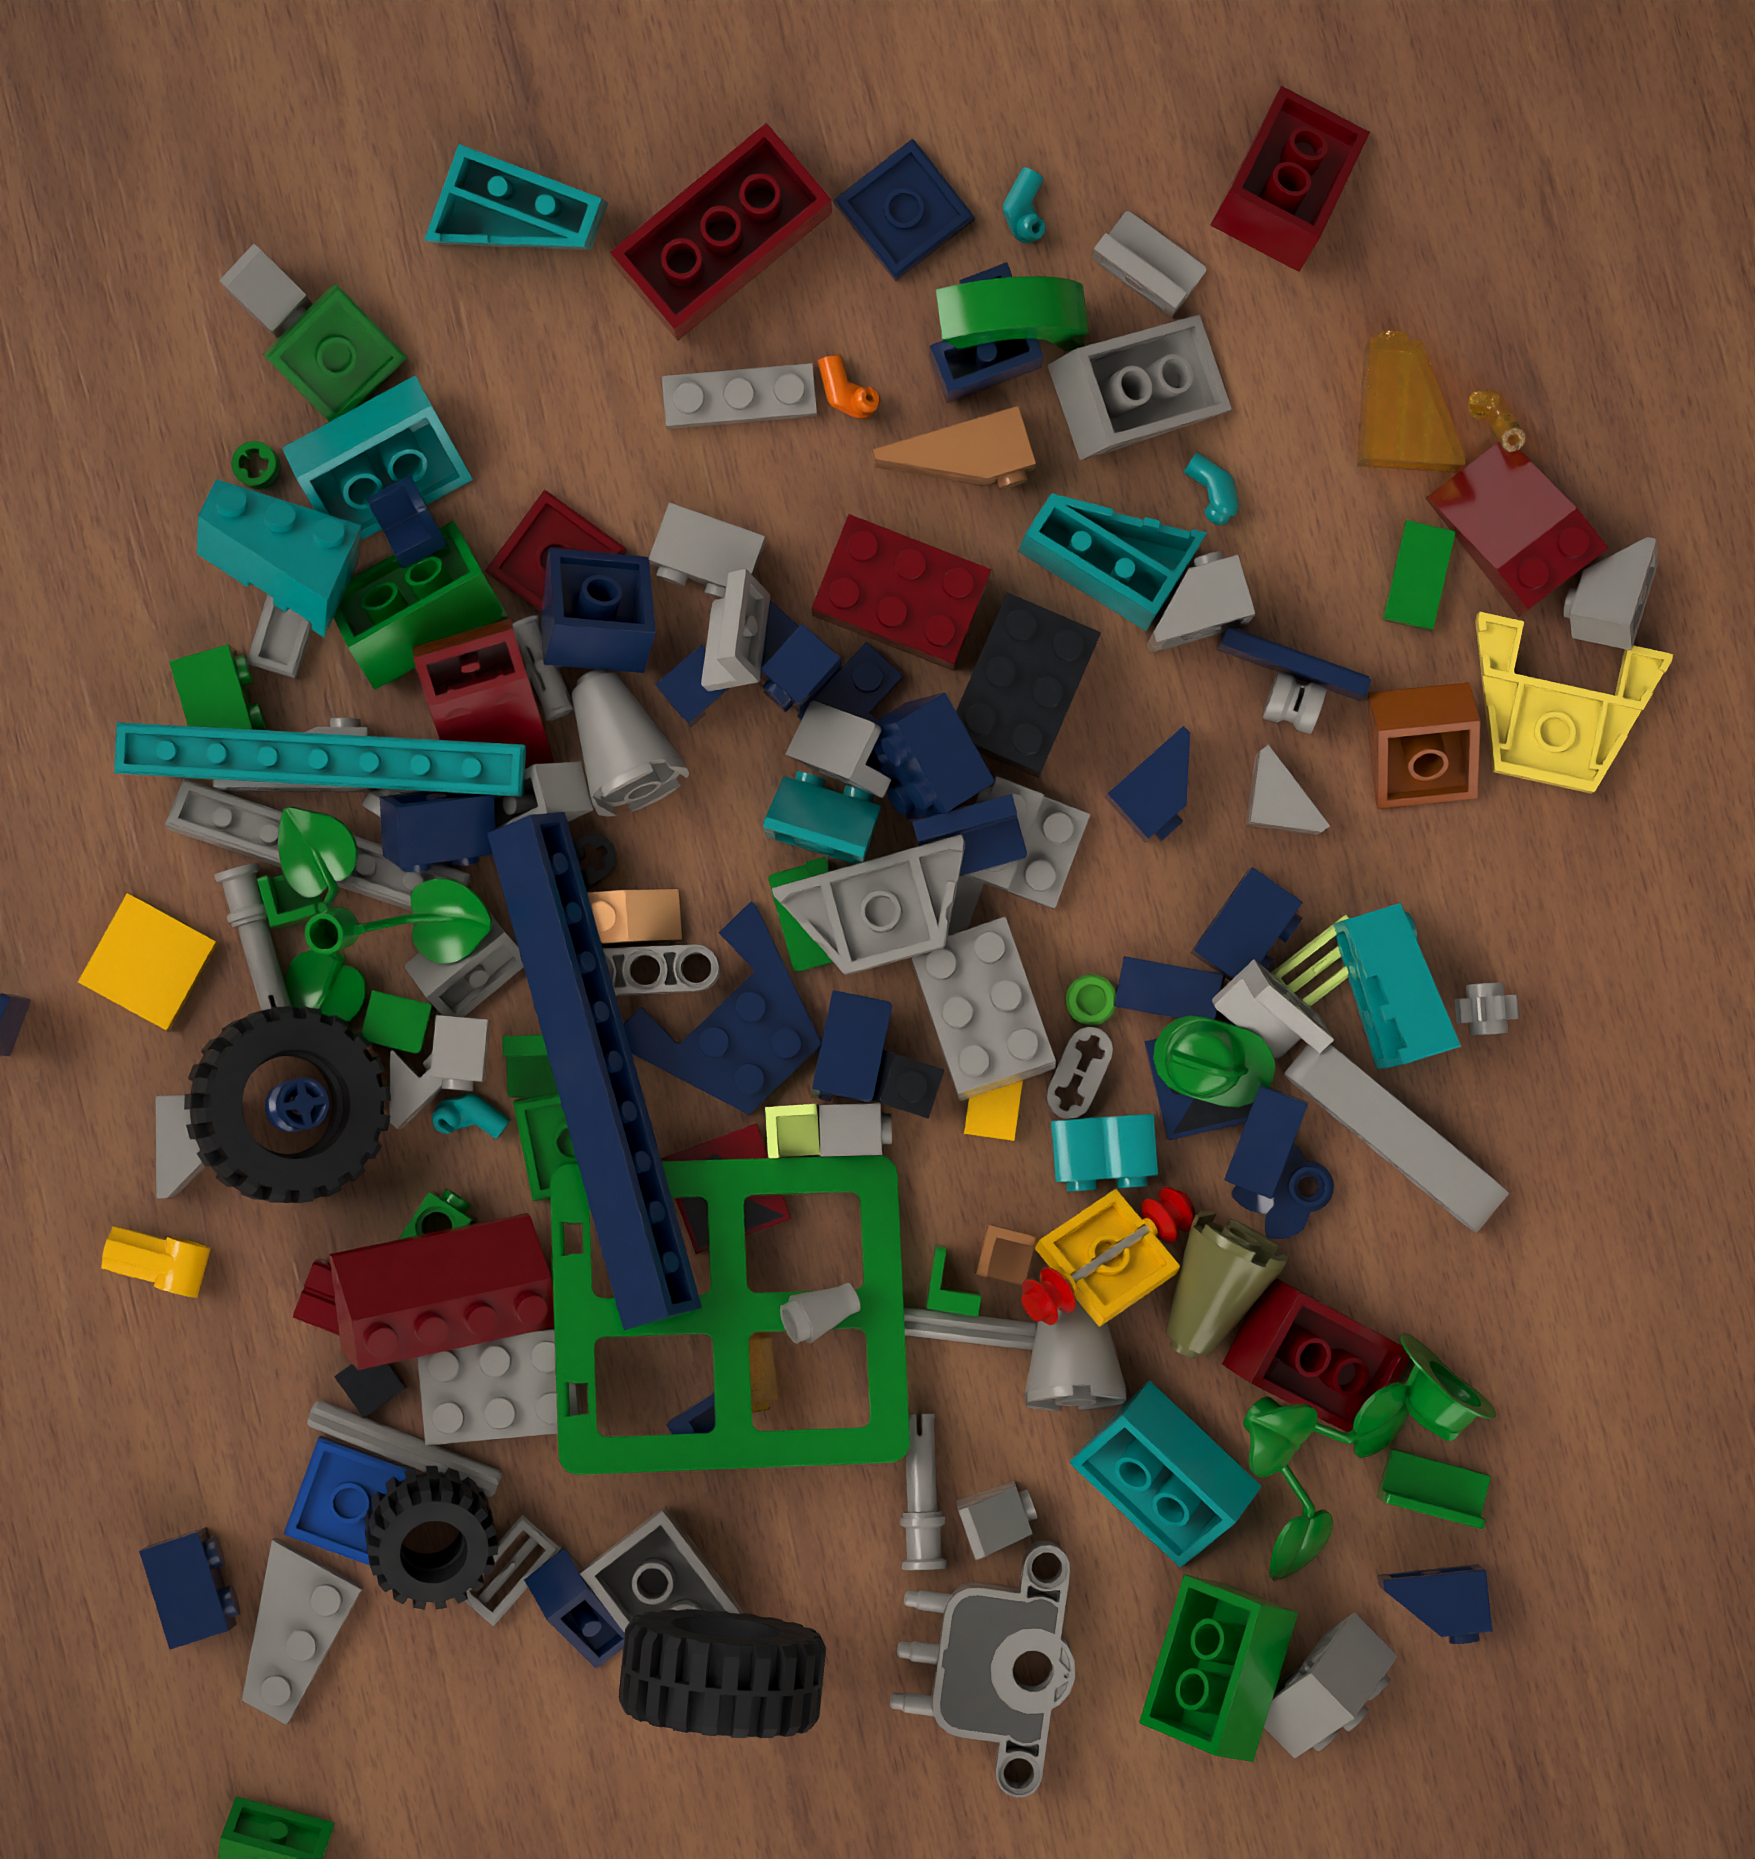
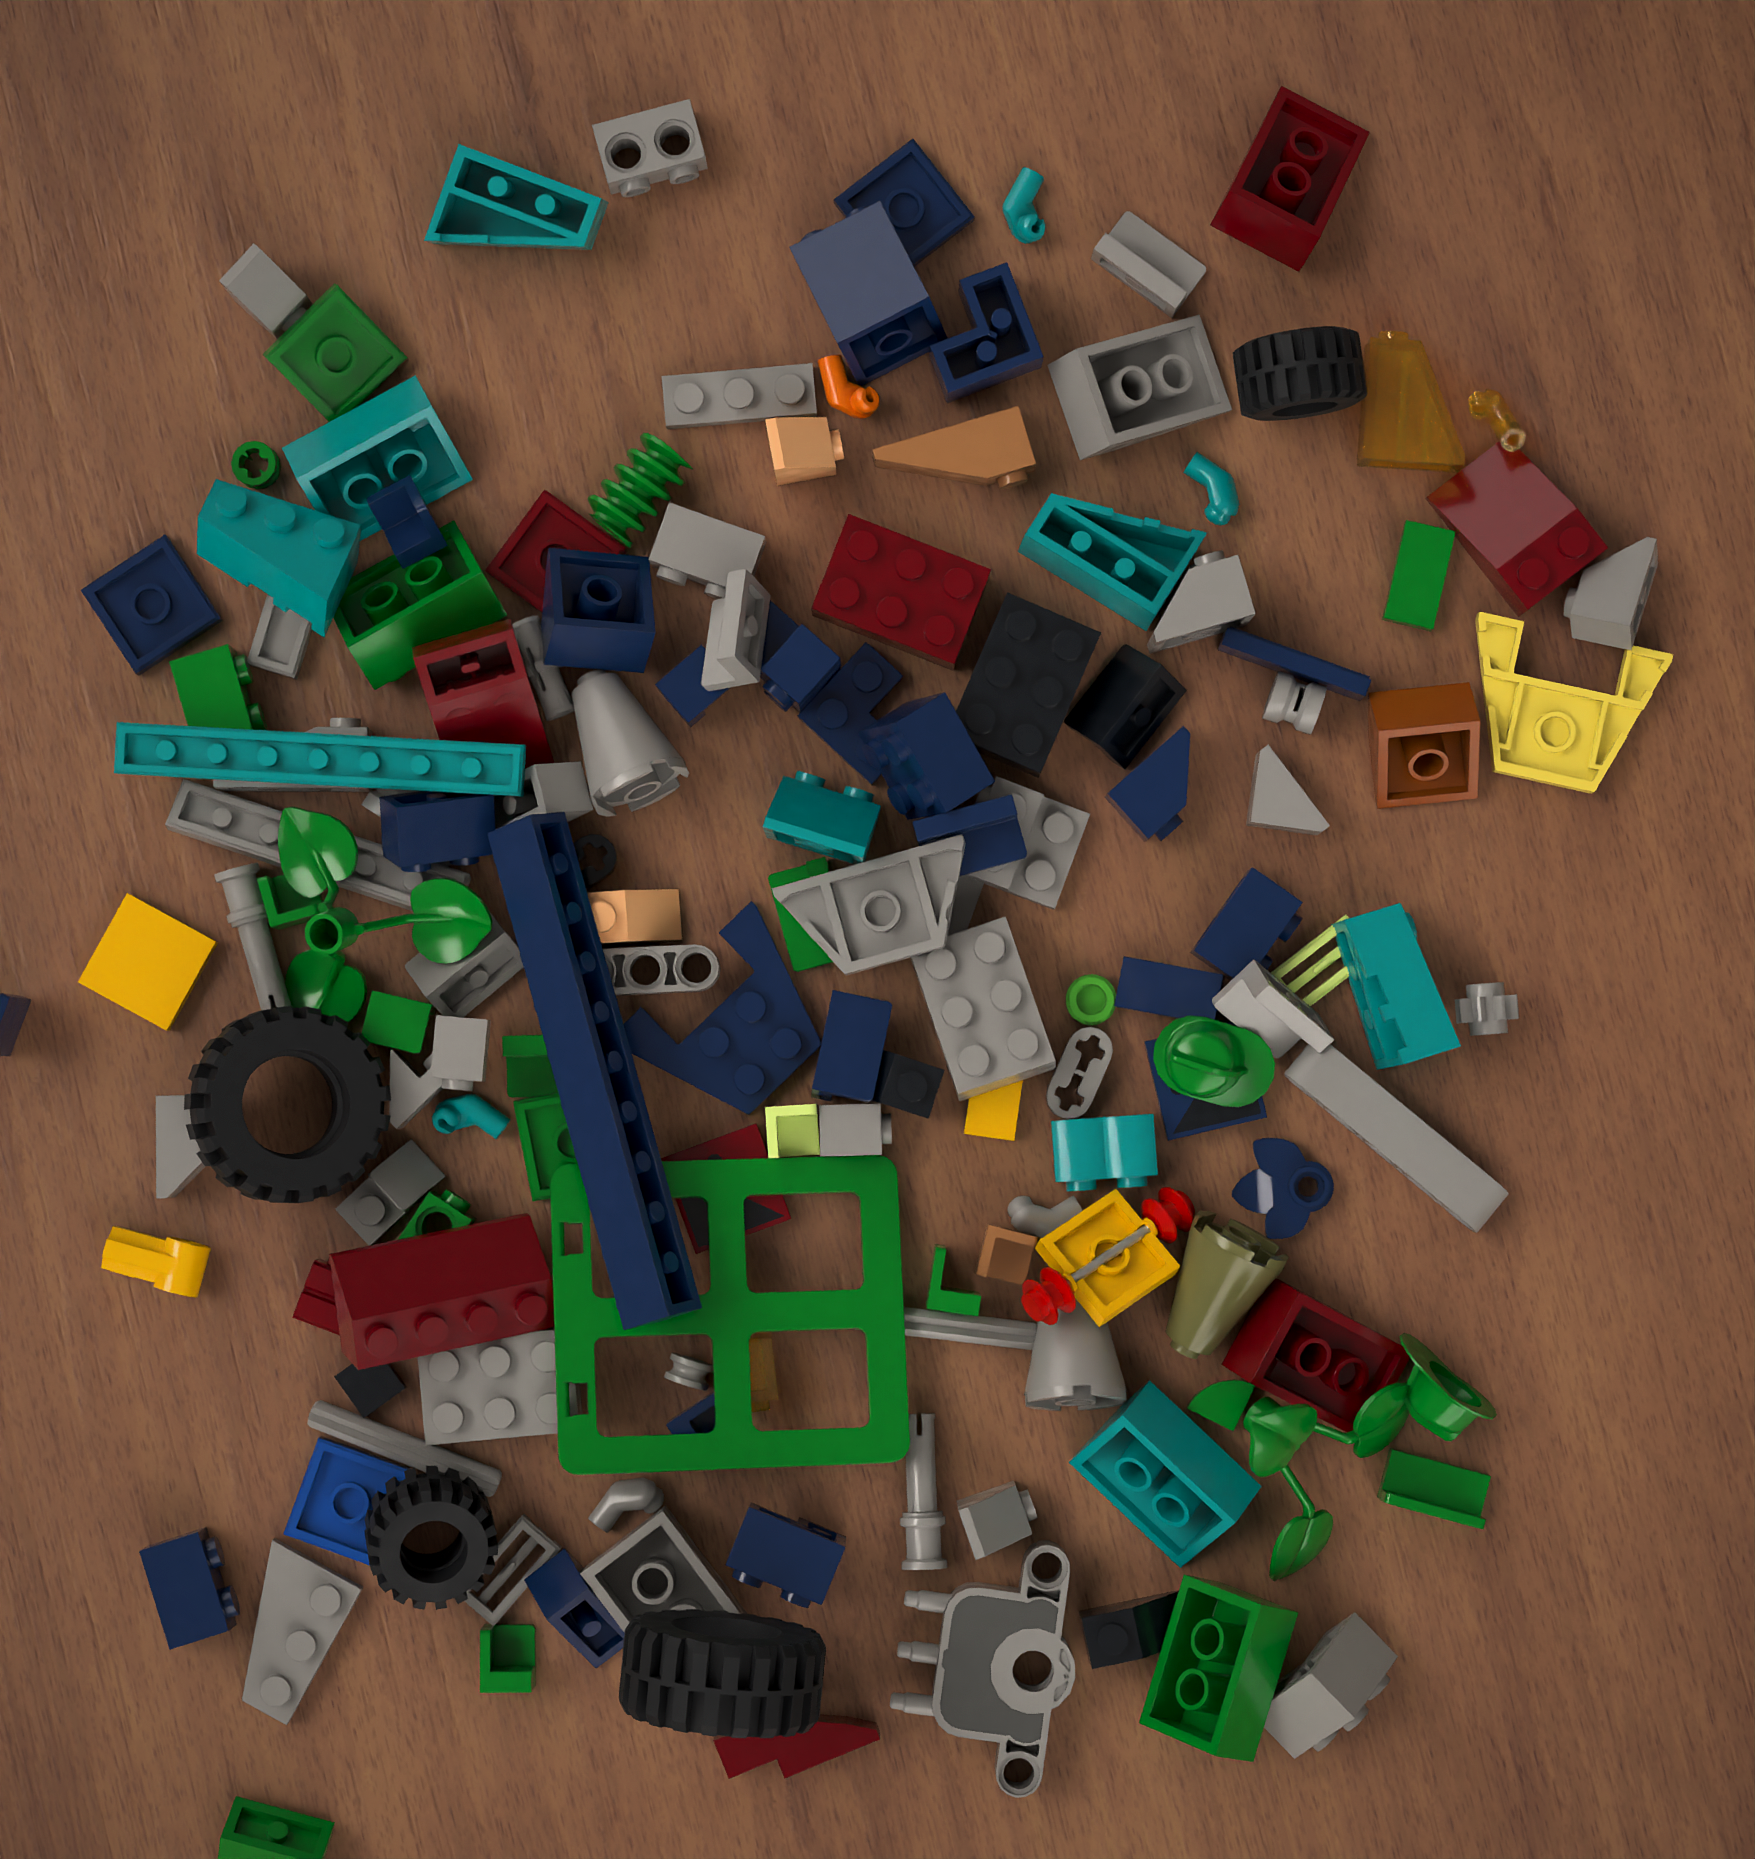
(151, 605): none -> dark blue tile
(309, 1103): dark blue wheel -> none
(390, 1192): none -> light grey slope
(507, 1658): none -> green panel
(626, 1496): none -> light grey arm
(637, 488): none -> green piece
(646, 134): none -> light grey brick
(689, 1371): none -> light grey bush
(721, 231): dark red brick -> none
(787, 1554): none -> dark blue brick
(803, 448): none -> light nougat slope
(816, 1312): light grey cone -> none
(824, 1741): none -> dark red slope
(838, 747): light grey panel -> none
(869, 292): none -> dark blue slope
(1014, 310): green arch -> none
(1040, 1220): none -> light grey arm
(1125, 705): none -> black panel
(1126, 1629): none -> black slope
(1222, 1401): none -> green tile
(1266, 1141): dark blue tile -> none
(1300, 373): none -> black tyre
(1445, 1599): dark blue slope -> none

